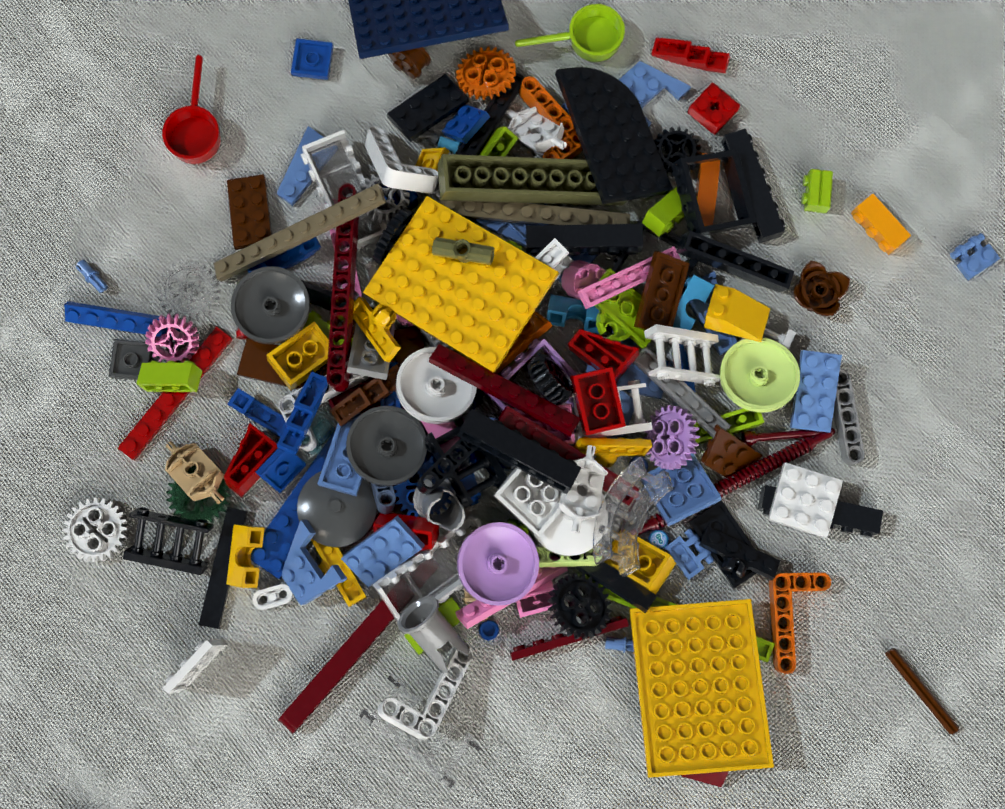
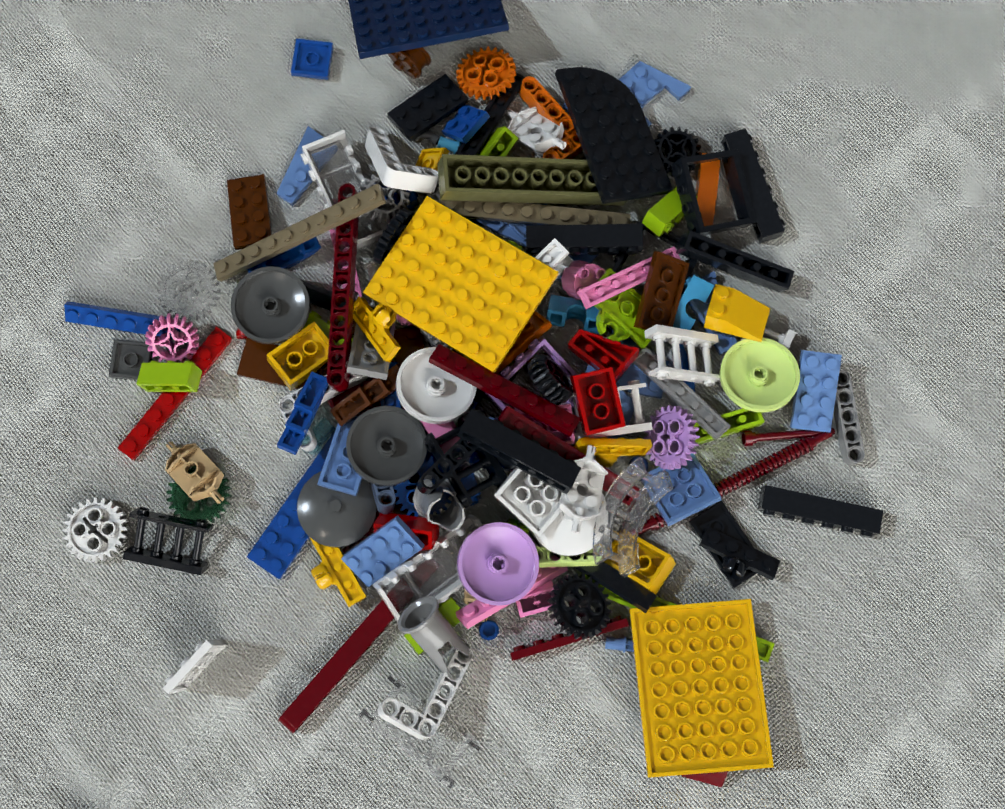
(91, 276): medium blue axle -> none
(191, 130): red piece -> none
(217, 589): black tile -> none
(240, 569): yellow arch -> none
(251, 454): red wedge -> none
(257, 412): blue slope -> none
(273, 597): white plate -> none
(281, 469): blue plate -> none
(303, 573): medium blue wing -> none
(451, 248): olive piece -> none
(593, 32): lime piece -> none
(658, 539): tile -> none
(685, 558): medium blue plate -> none
(689, 55): red slope -> none
(713, 119): red brick -> none
(728, 453): reddish brown wing -> none
(787, 613): orange beam -> none
(805, 500): white plate -> none
(818, 191): lime brick -> none
(833, 287): reddish brown brick -> none
(880, 224): light orange brick -> none
(922, 691): reddish brown axle -> none
(978, 261): medium blue plate -> none

